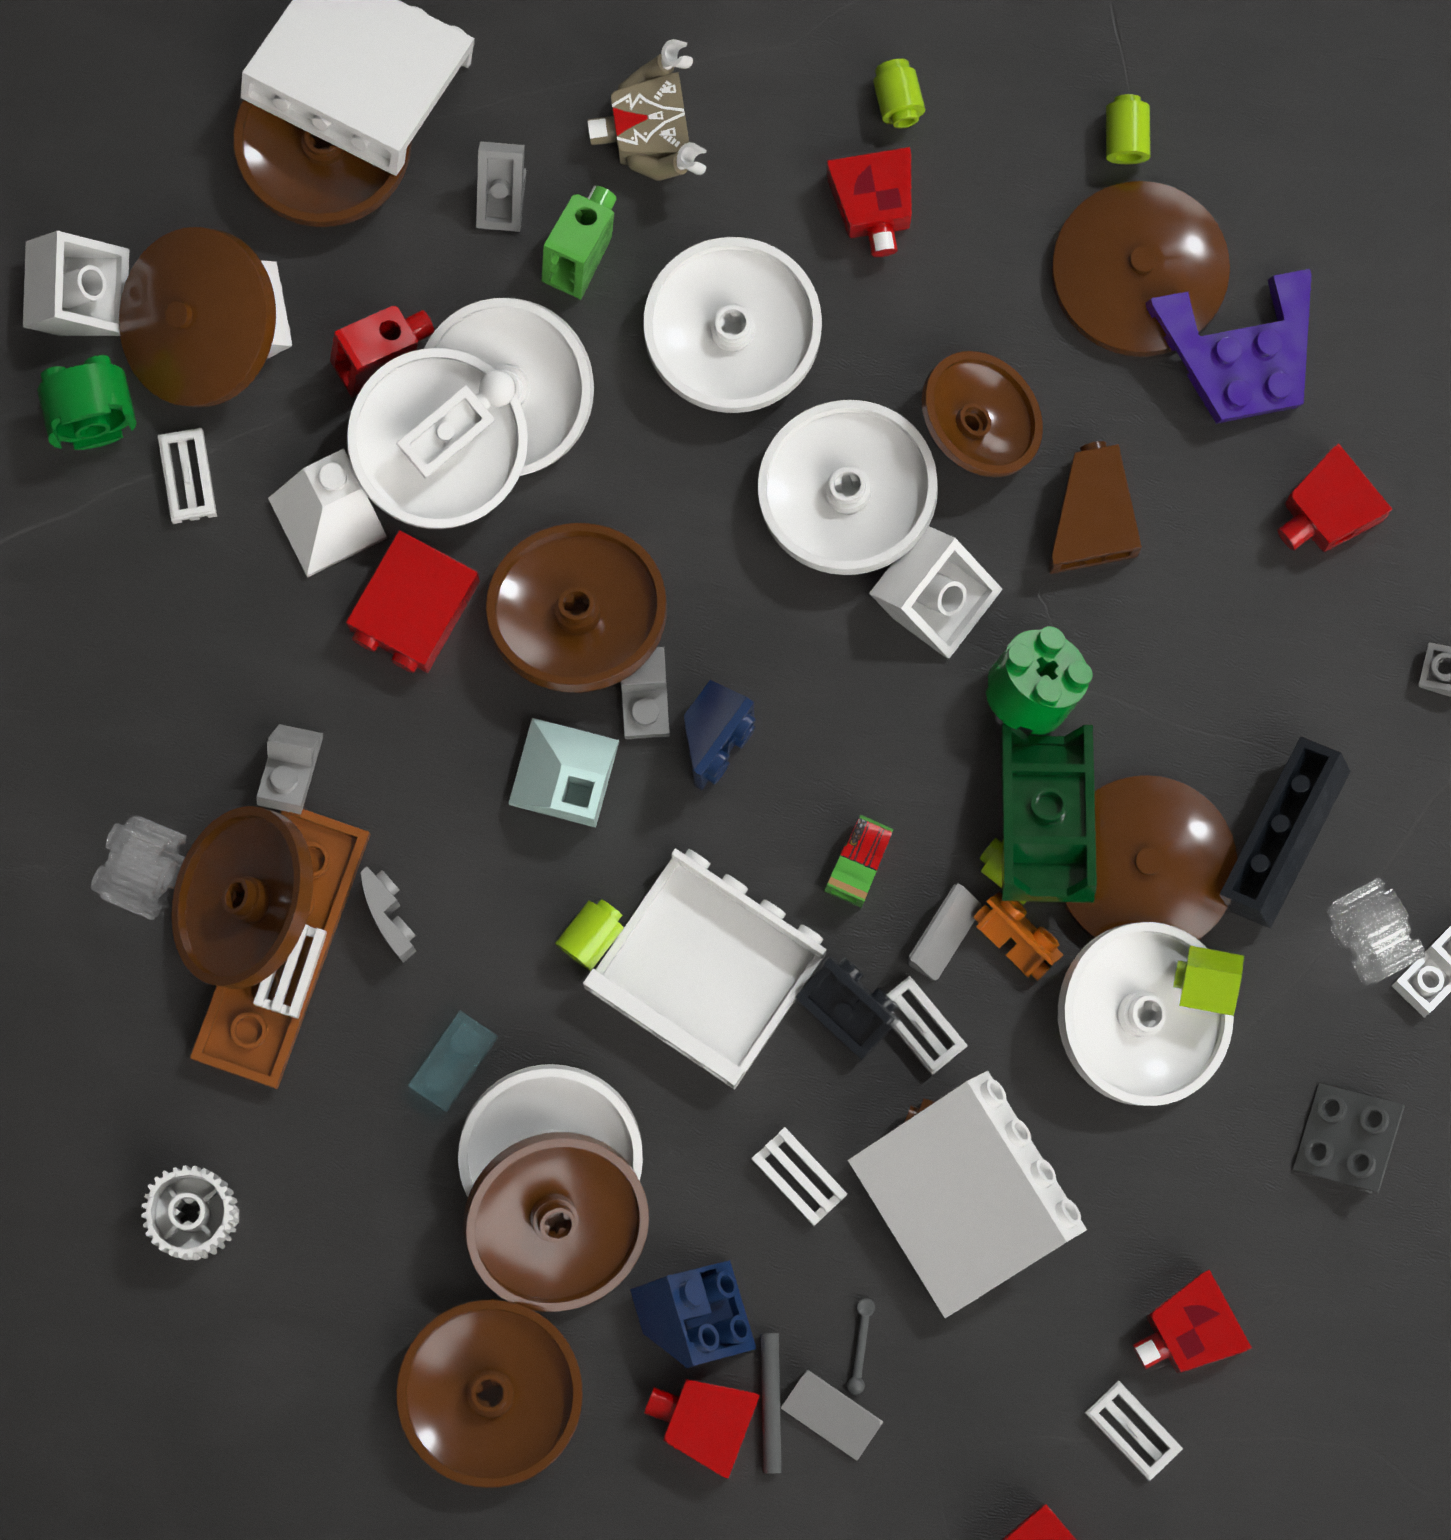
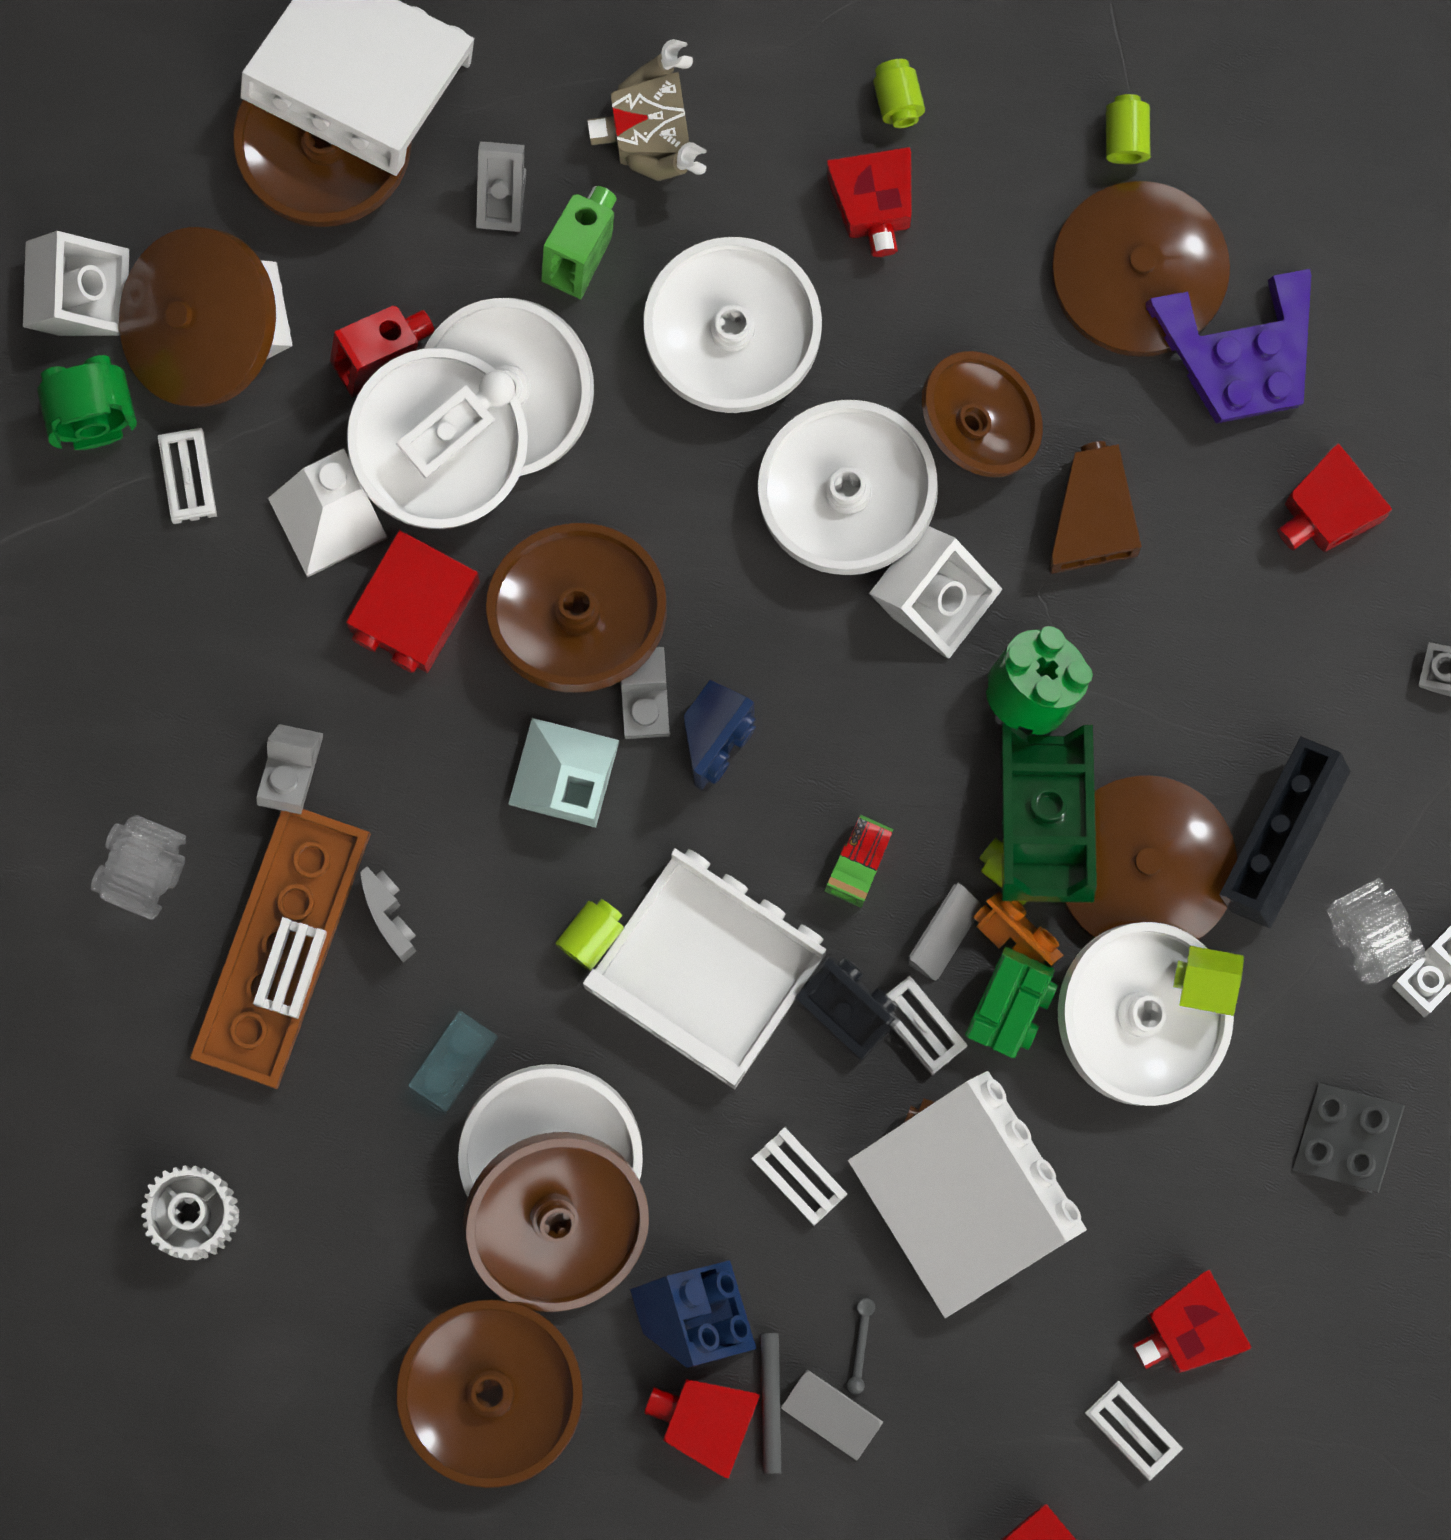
(242, 897): reddish brown dish -> none
(1011, 1003): none -> green brick

